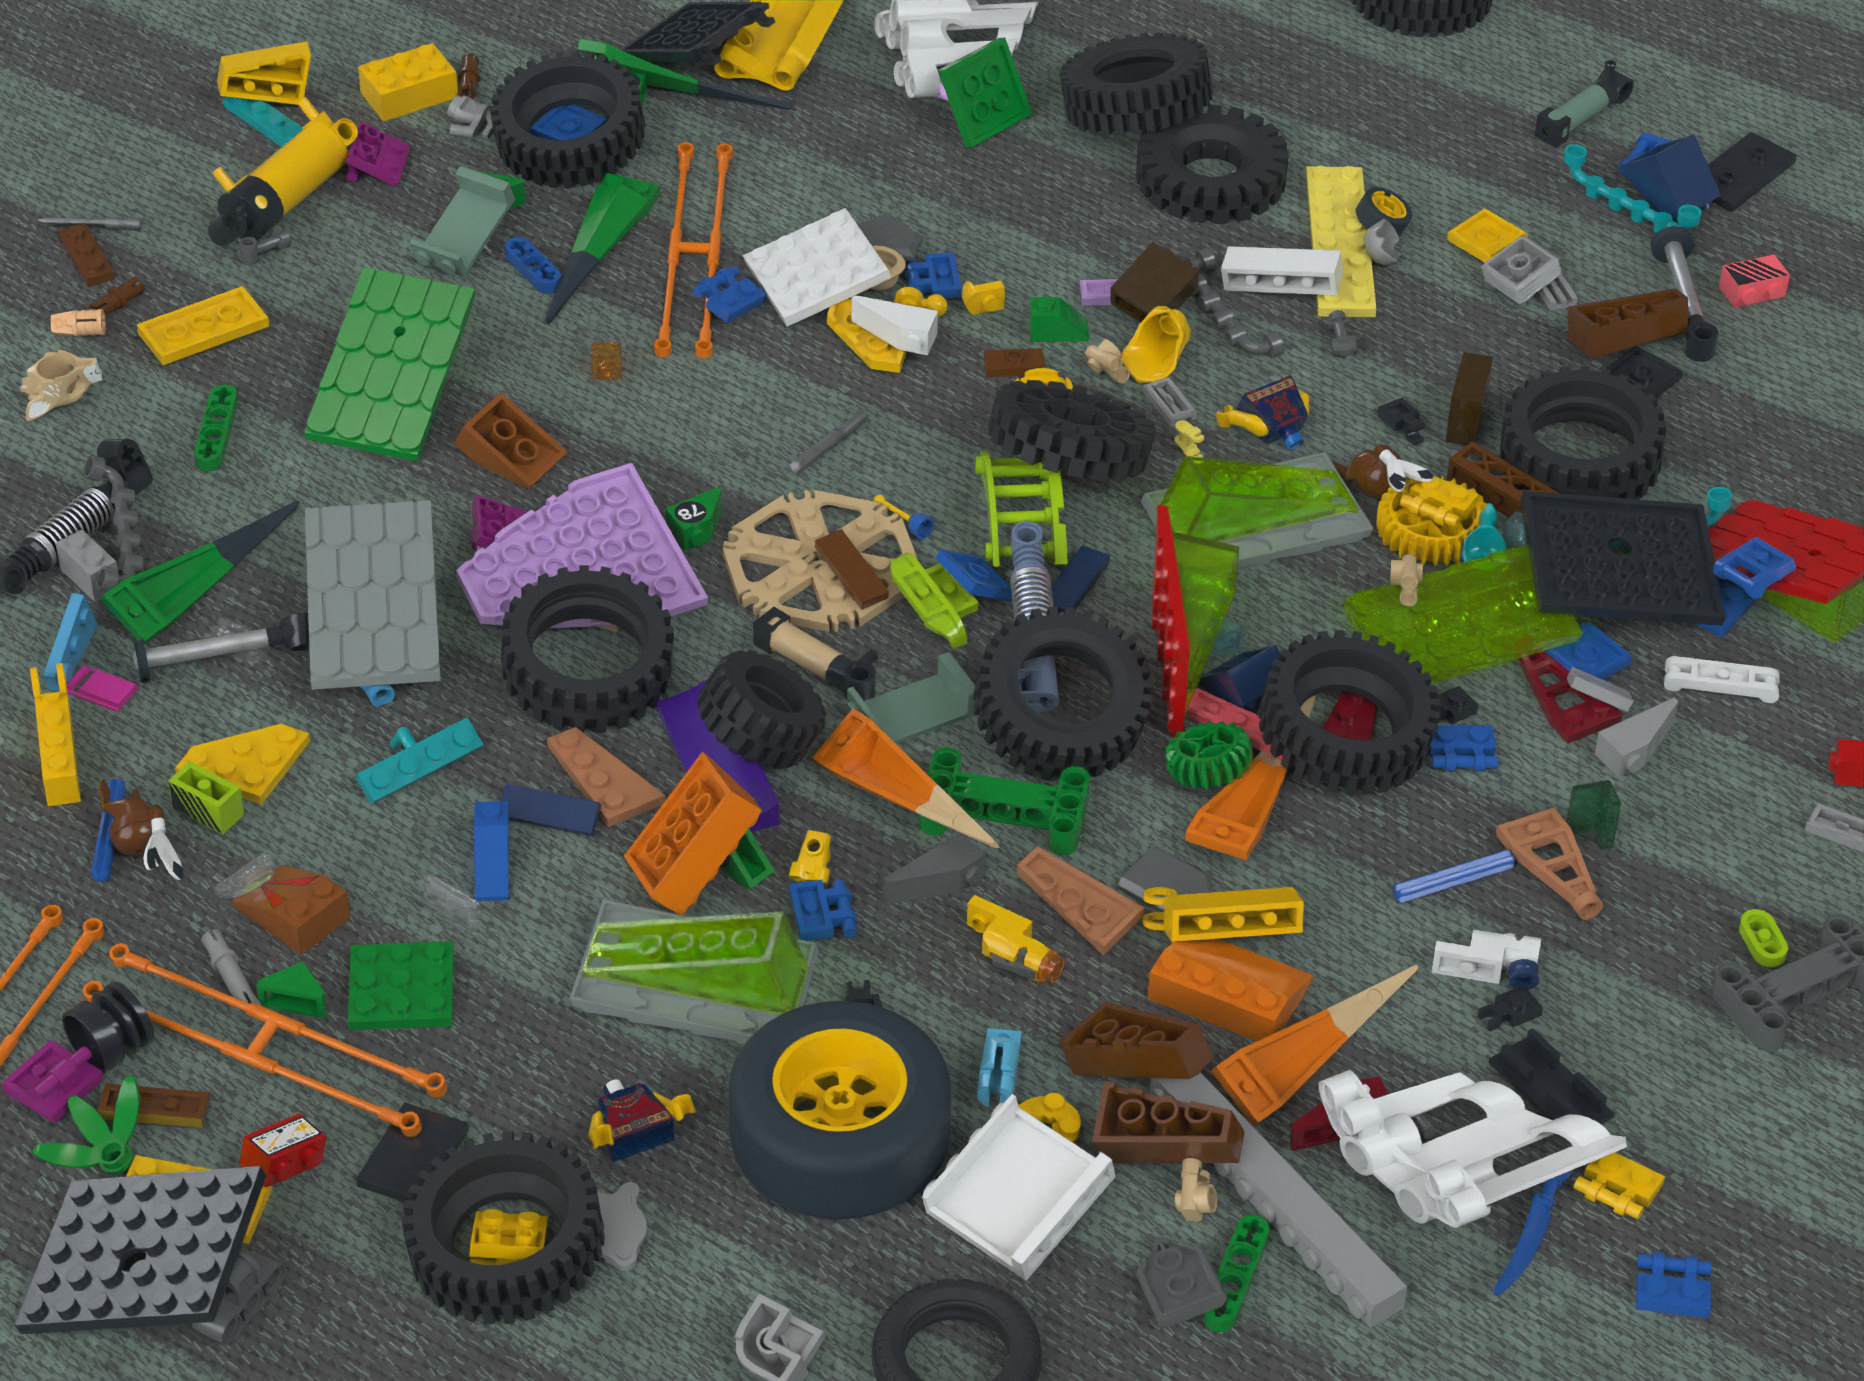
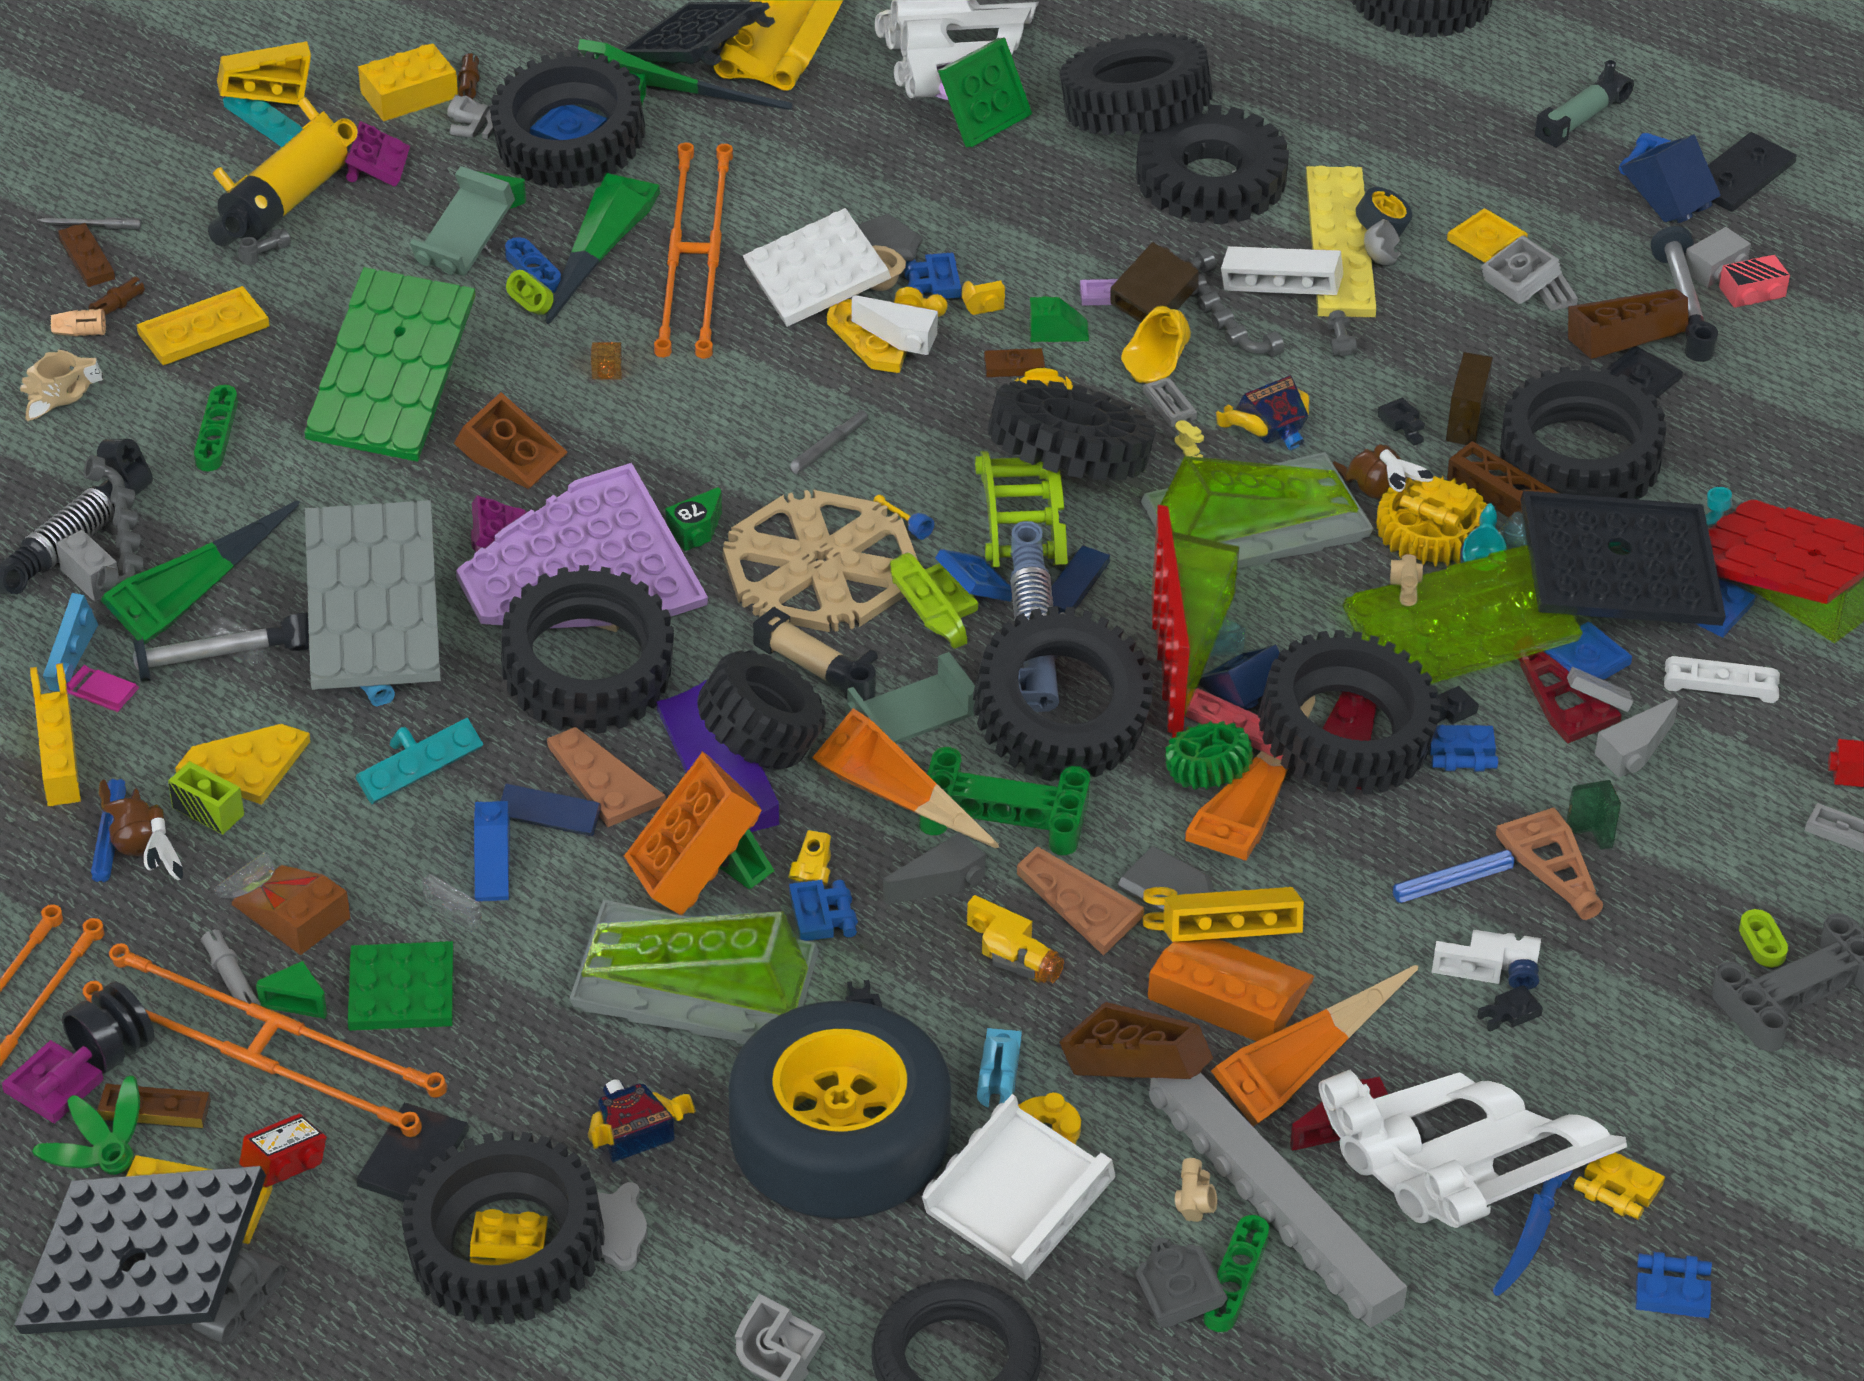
(532, 296): none -> lime plate
(735, 298): blue plate -> none
(851, 569): reddish brown tile -> none
(1107, 359): tan plate -> none
(1163, 1130): reddish brown wedge -> none
(1546, 1083): black brick -> none
(1575, 156): teal bar -> none
(1710, 254): none -> light grey brick
(1758, 558): blue plate -> none

